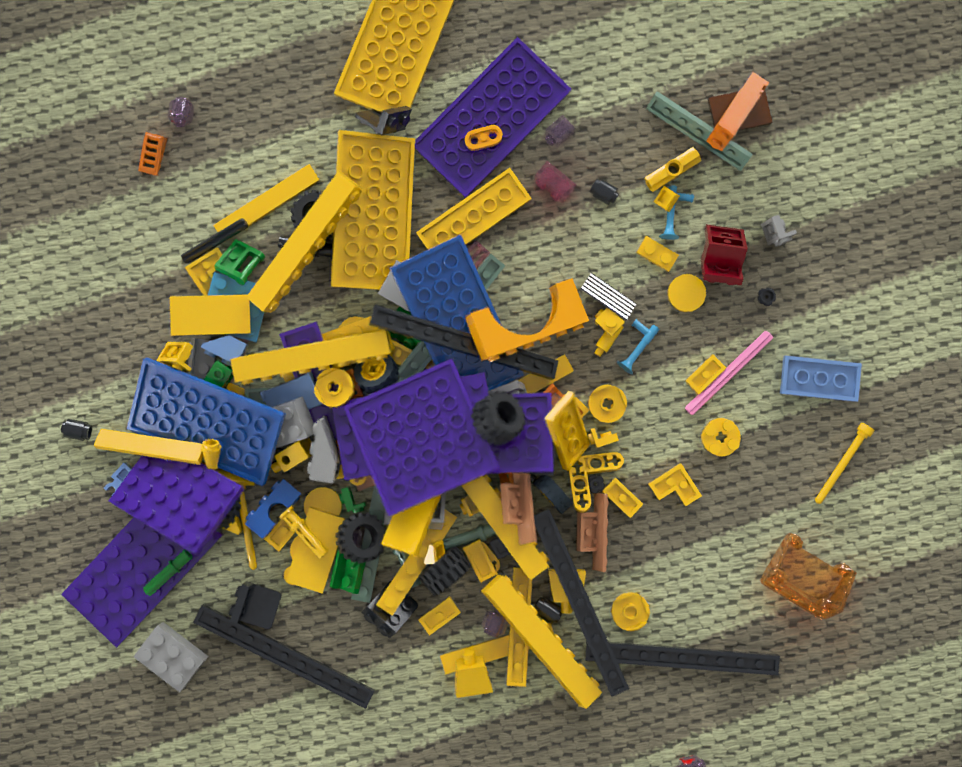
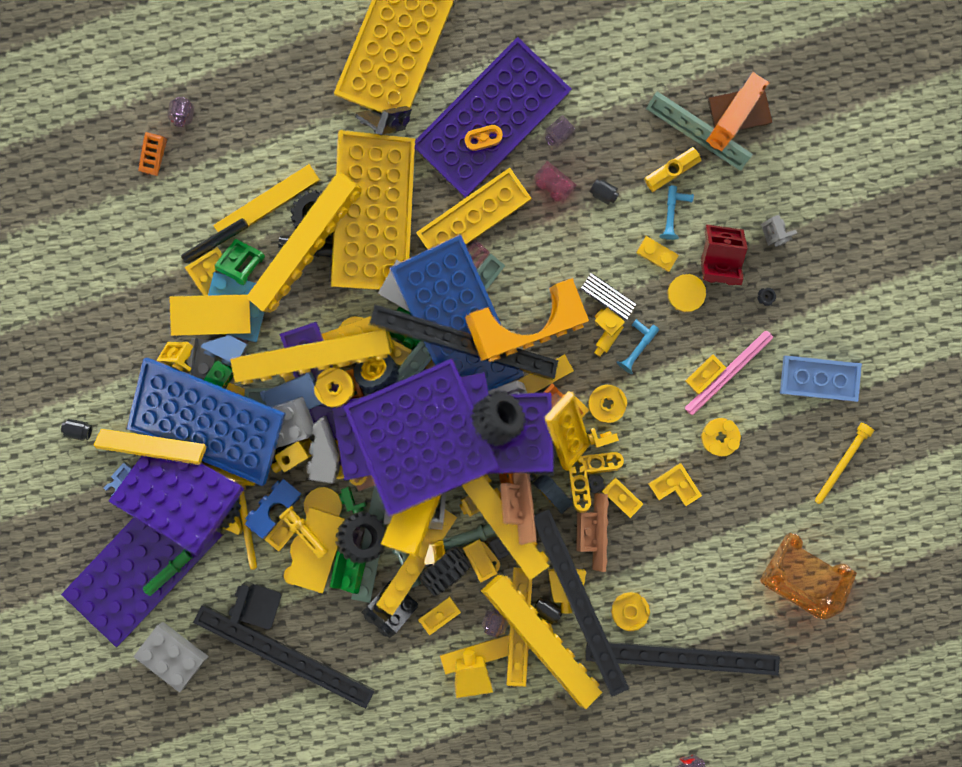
(211, 453): yellow cone -> none
(666, 198): yellow tile -> none

